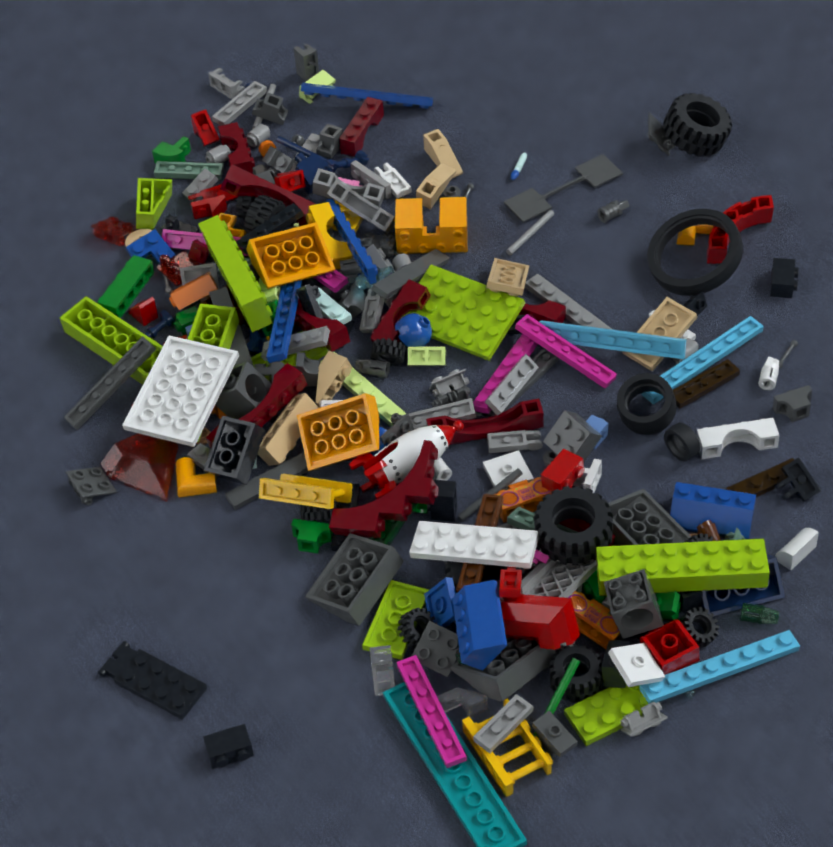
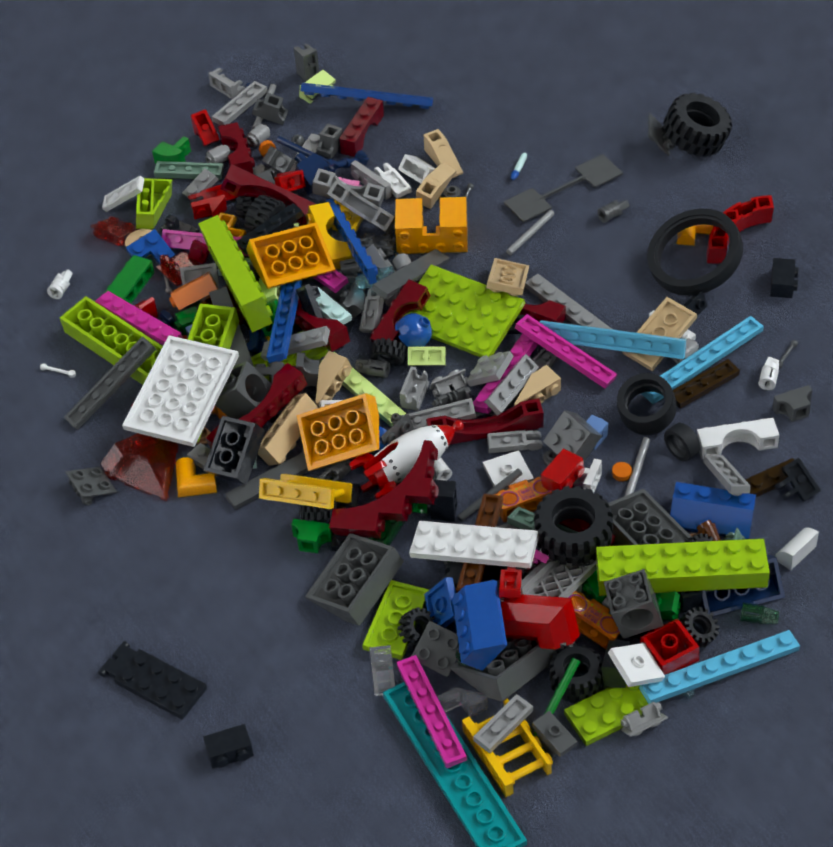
(59, 284): none -> white hinge
(71, 373): none -> white hinge
(123, 193): none -> white tile
(137, 318): none -> dark pink plate
(337, 471): none -> dark grey hinge
(414, 389): none -> light grey hinge
(415, 167): none -> white brick
(489, 368): none -> light grey plate
(540, 385): none -> tan slope
(621, 471): none -> orange tile
(637, 466): none -> light grey bar
(726, 474): none -> light grey plate

